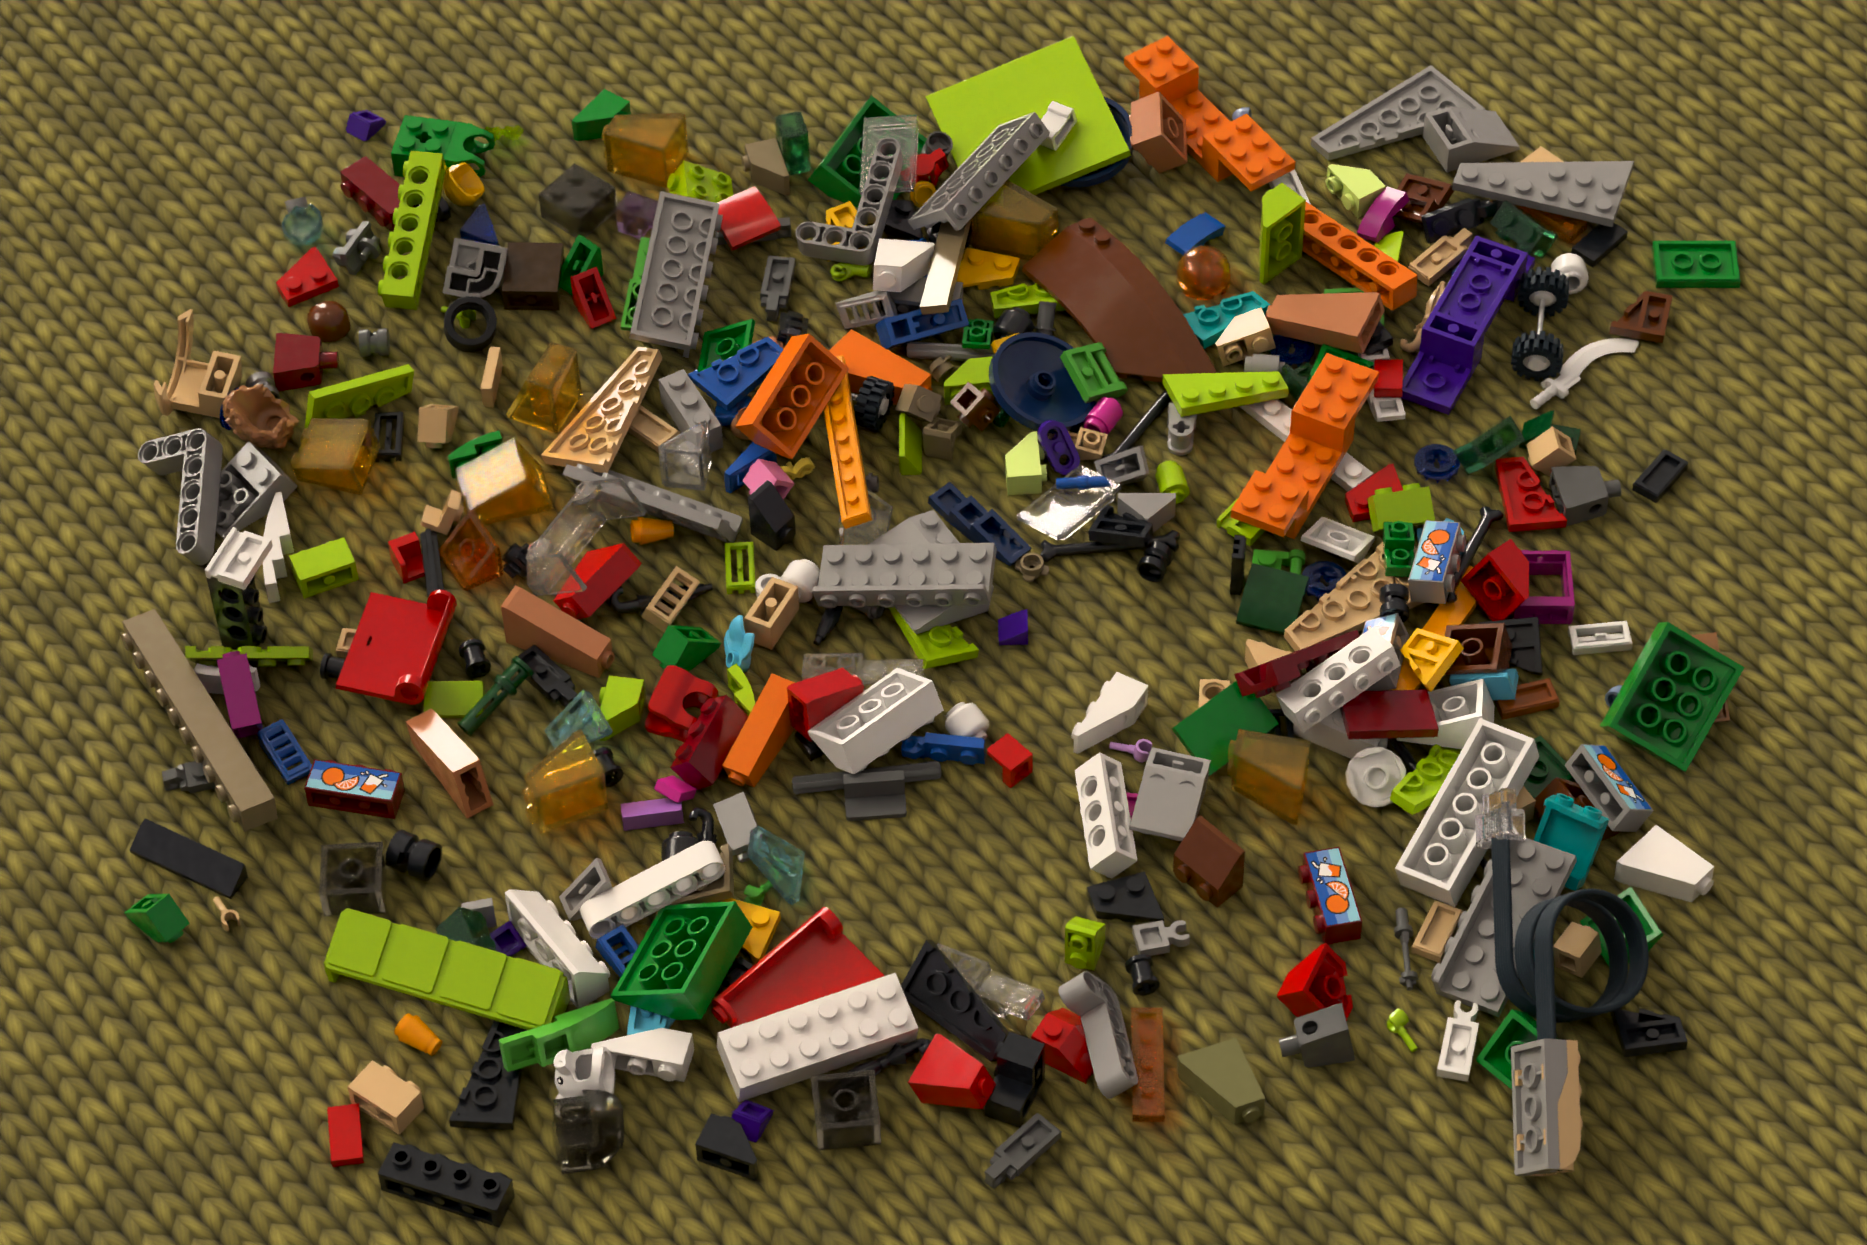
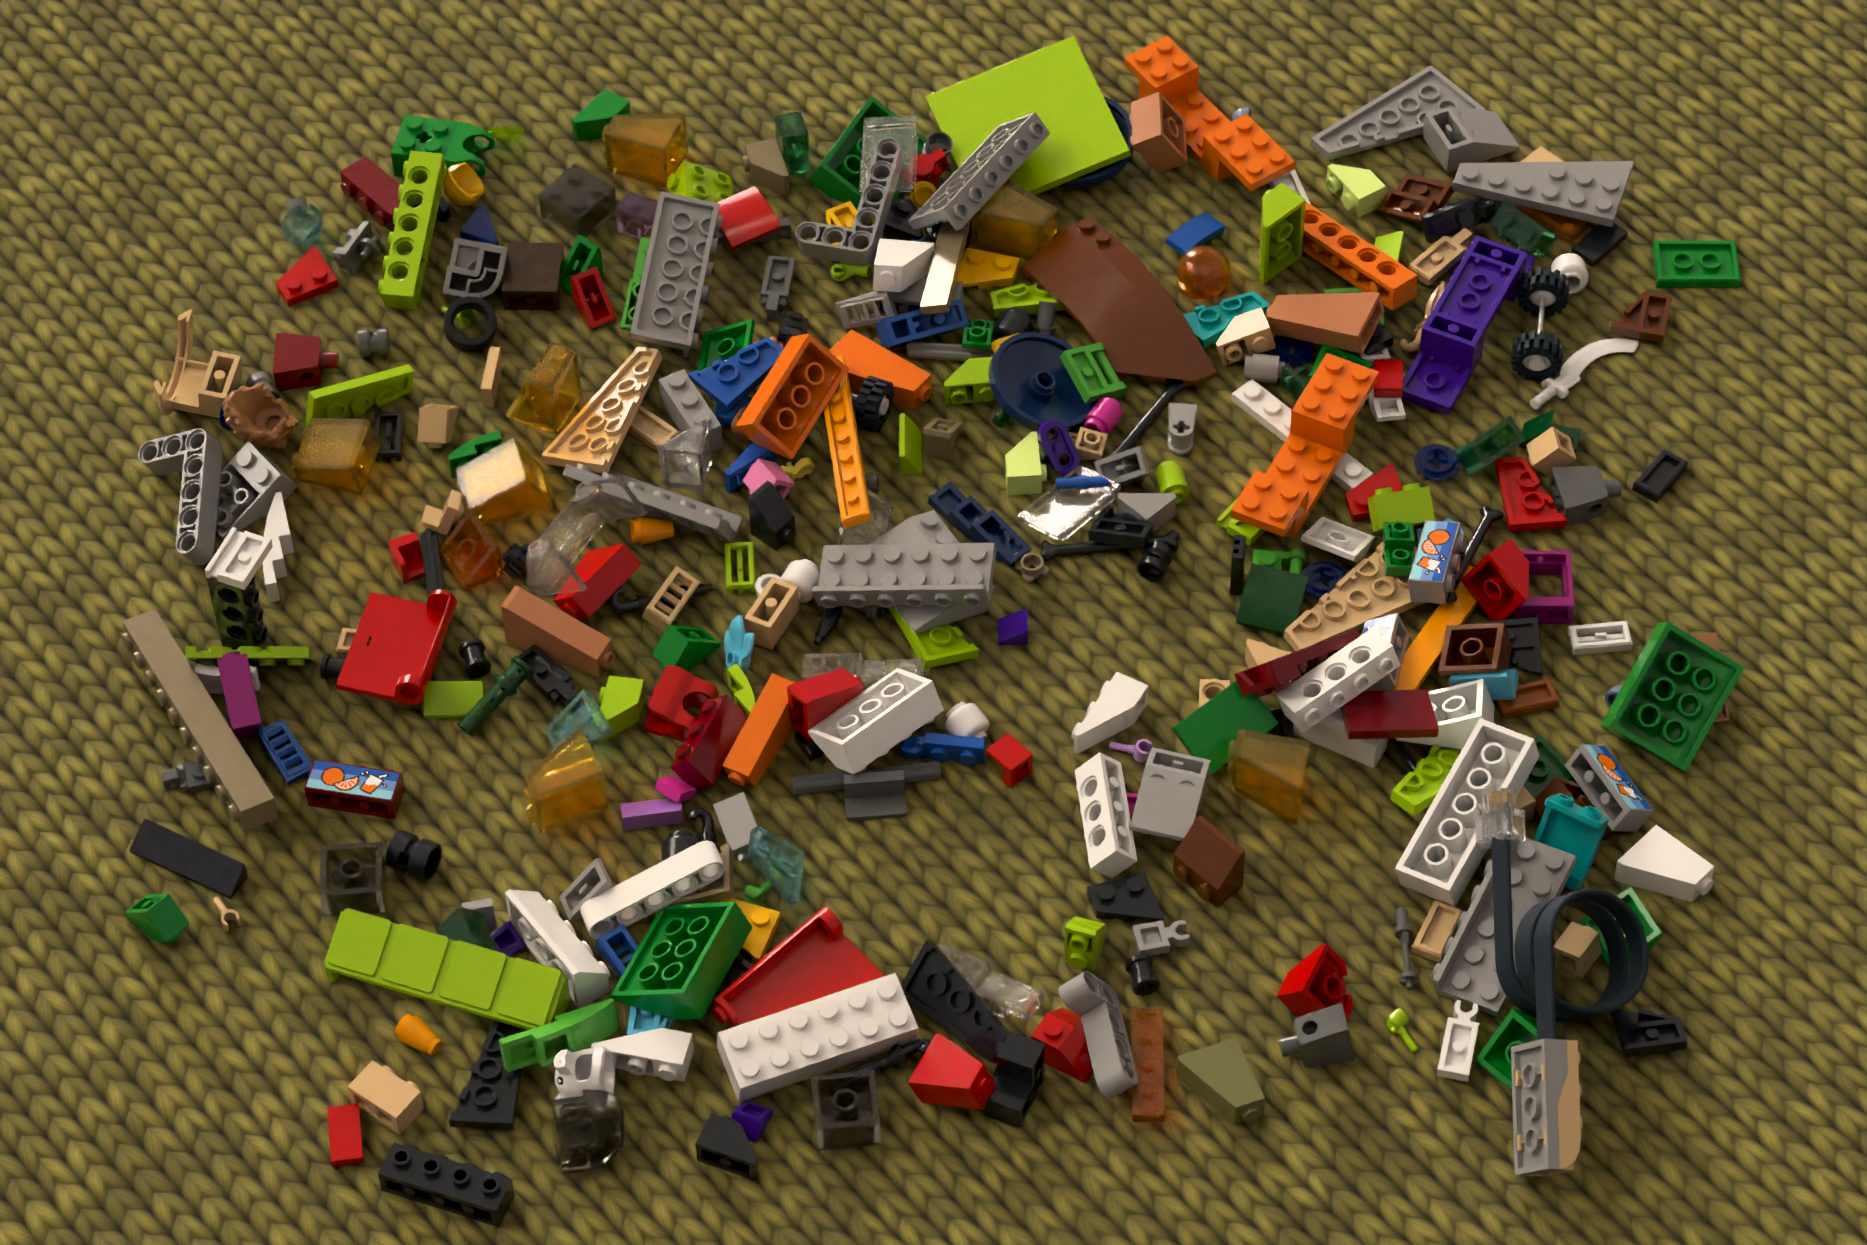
(323, 567): lime brick -> none
(328, 321): reddish brown hair -> none
(364, 124): dark purple slope -> none
(451, 762): nougat slope -> none
(605, 759): black bush -> none
(918, 403): dark tan brick -> none
(941, 368): dark tan plate -> none
(975, 406): reddish brown brick -> none
(1021, 1150): dark grey hinge -> none
(1059, 122): white piece -> none
(1218, 391): lime wing -> none
(1330, 896): brick -> none
(1374, 775): white tile -> none
(1378, 218): magenta slope -> none
(1394, 600): black wheel -> none
(1430, 655): yellow wing -> none

